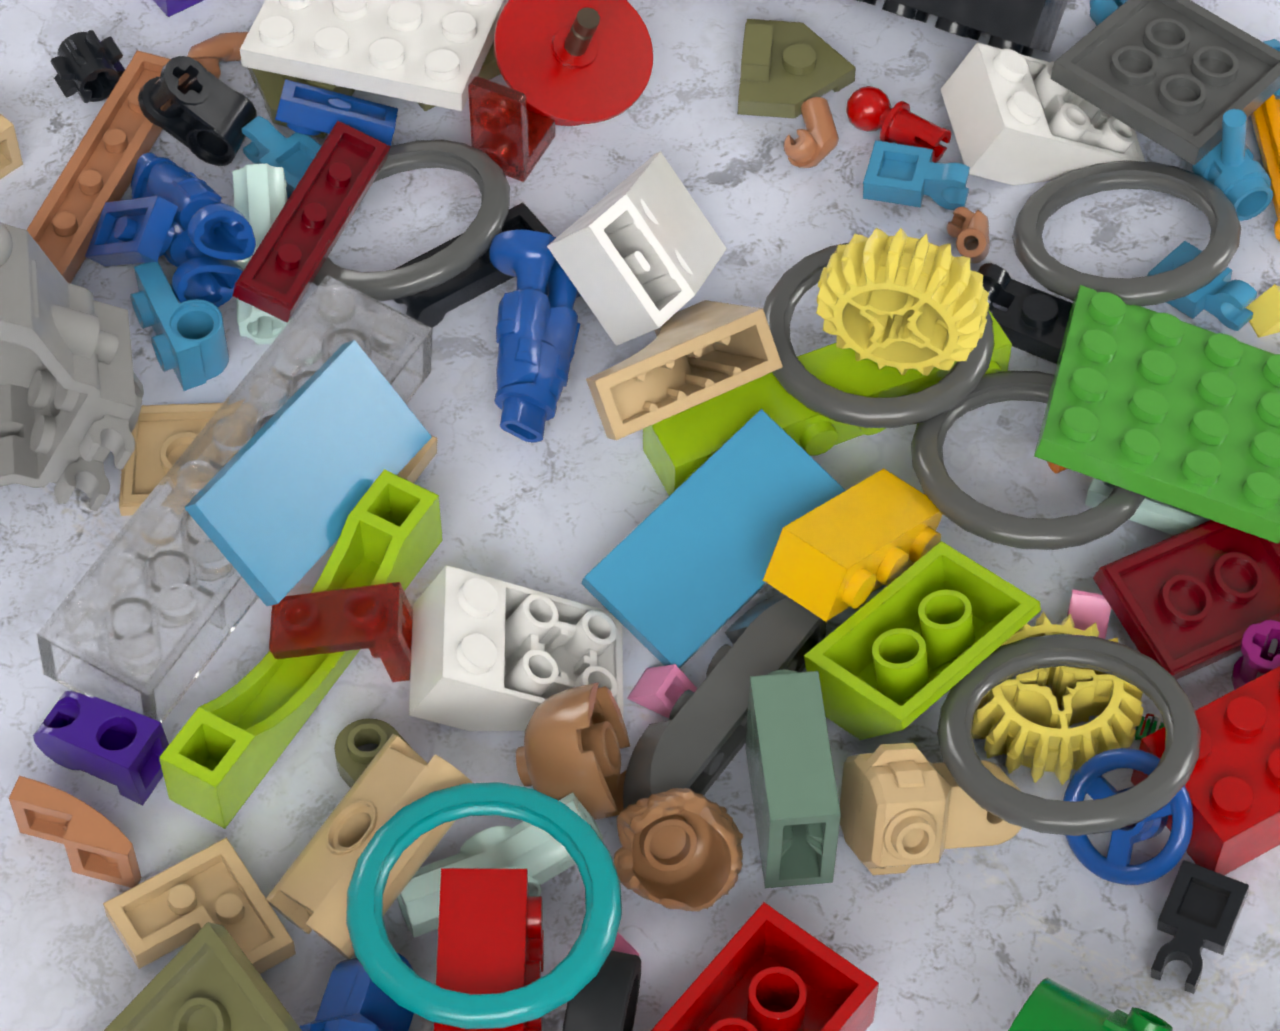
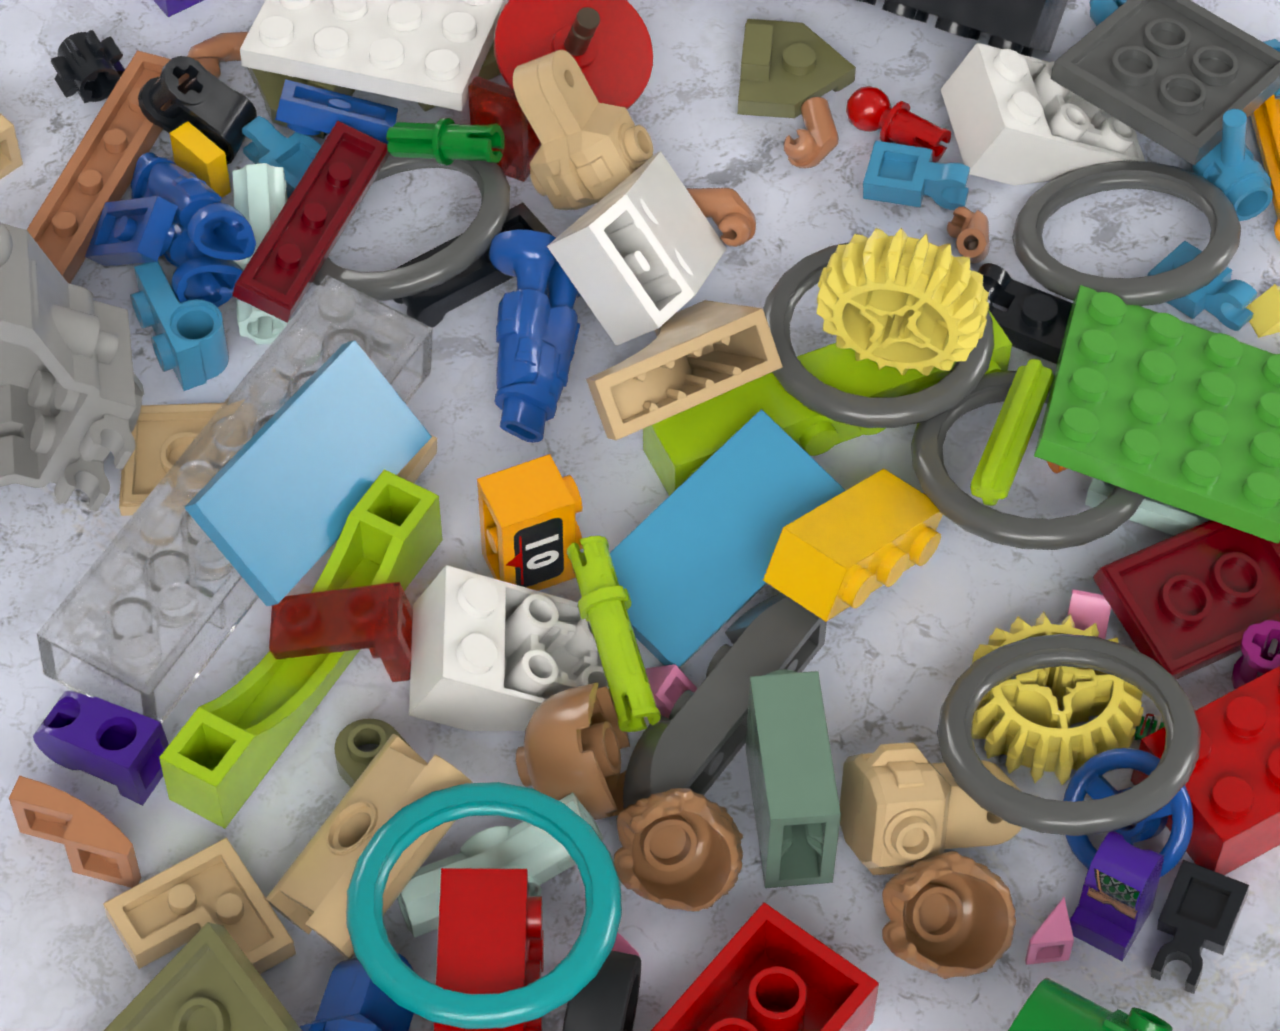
(200, 156): none -> yellow tile
(446, 141): none -> green axle
(529, 523): none -> light orange brick
(584, 142): none -> tan piece
(605, 608): none -> lime pin
(728, 212): none -> nougat arm
(915, 642): lime slope -> none
(948, 916): none -> medium nougat hair
(1012, 432): none -> lime axle
(1053, 938): none -> bright pink piece
(1116, 895): none -> dark purple leg

